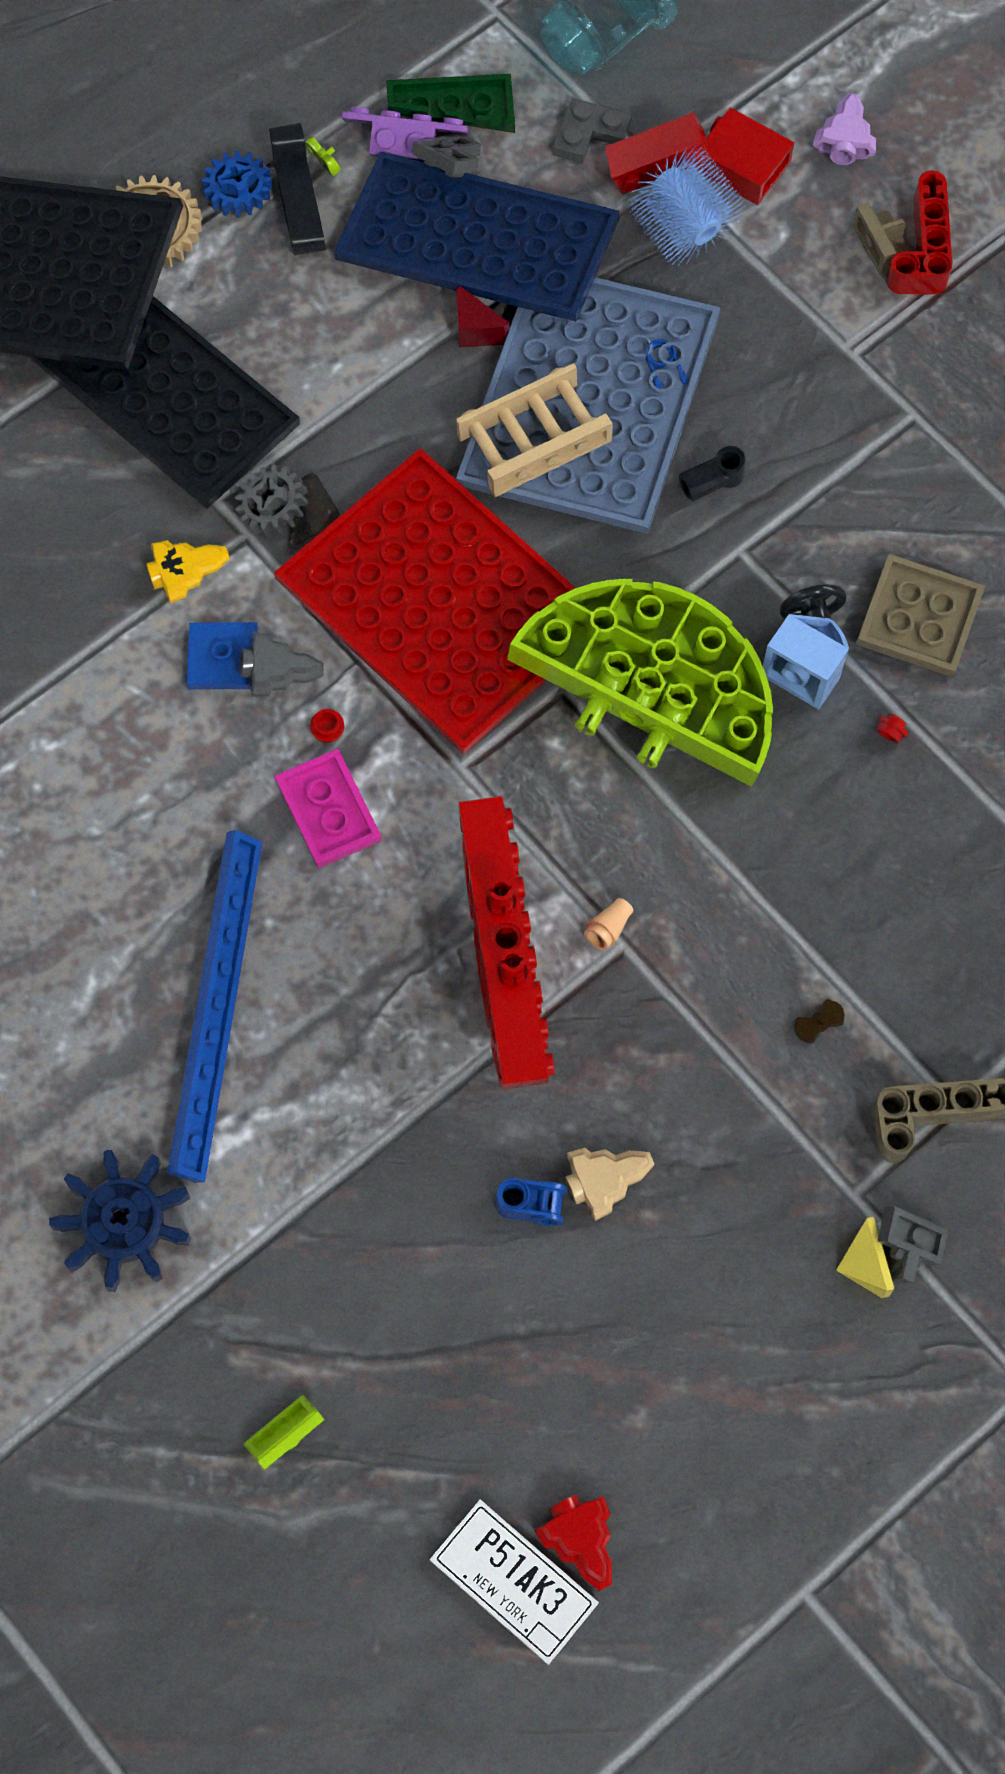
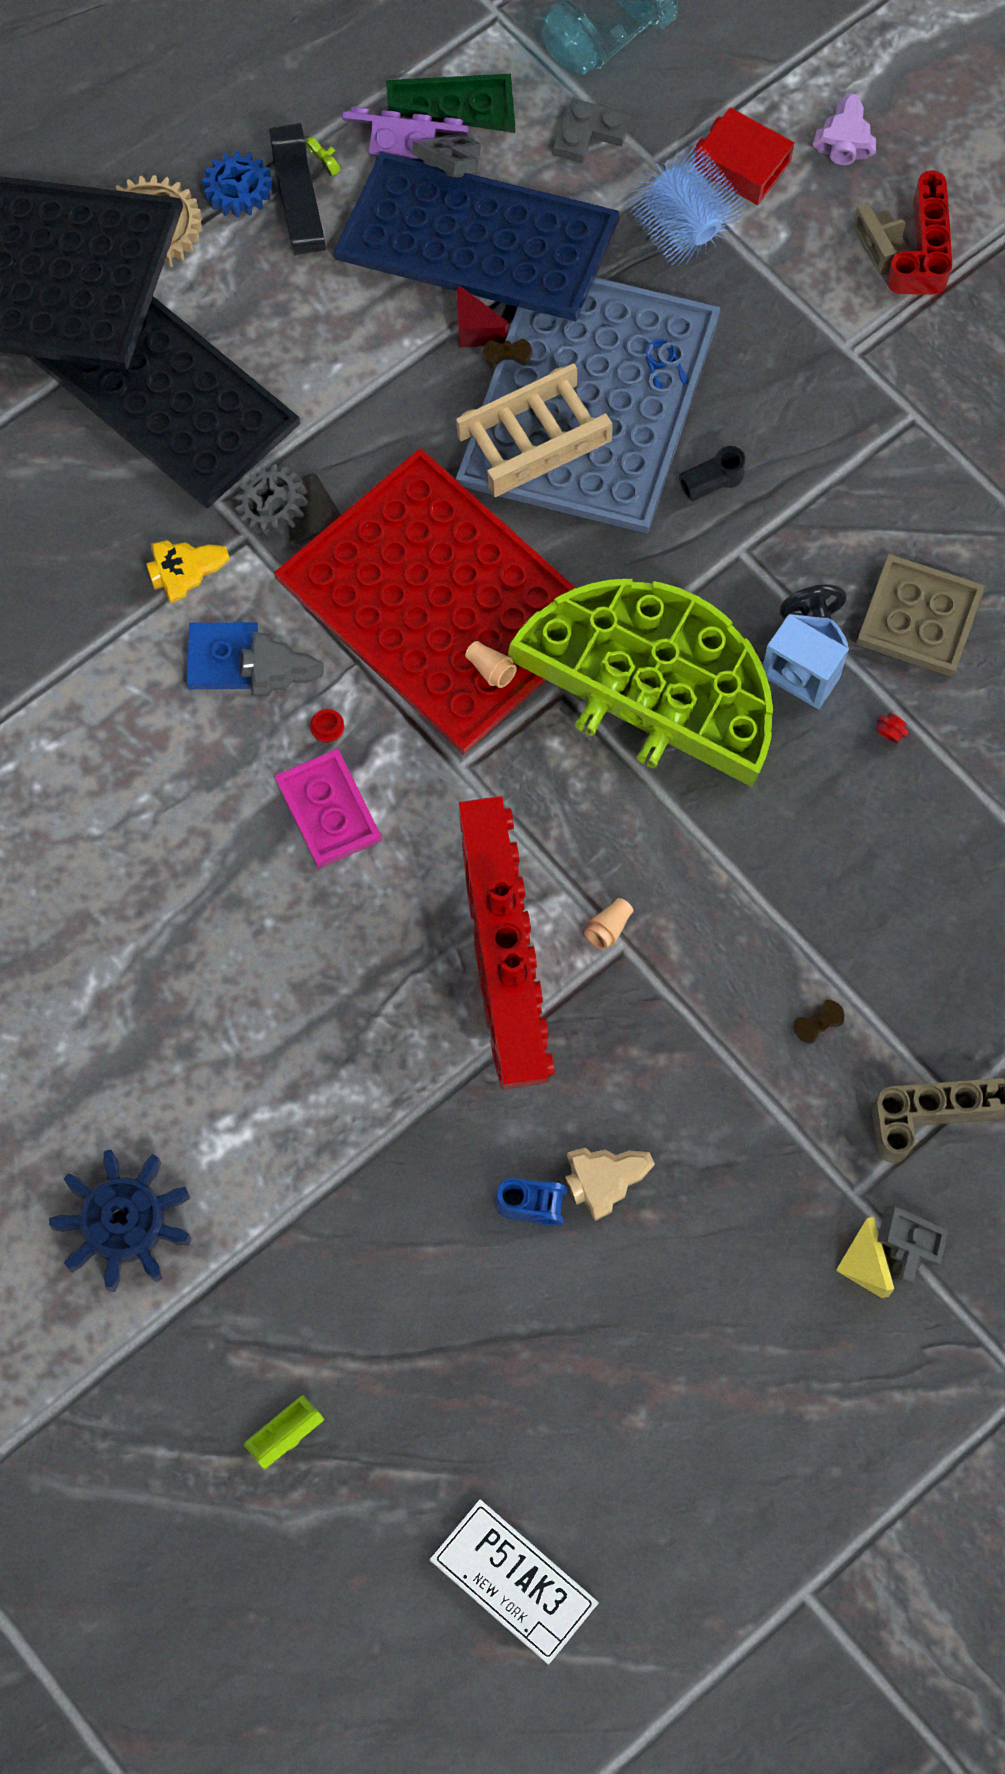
(215, 1008): blue plate -> none
(492, 665): none -> light nougat cone
(518, 351): none -> dark brown piece
(580, 1537): red rock -> none
(639, 154): red brick -> none

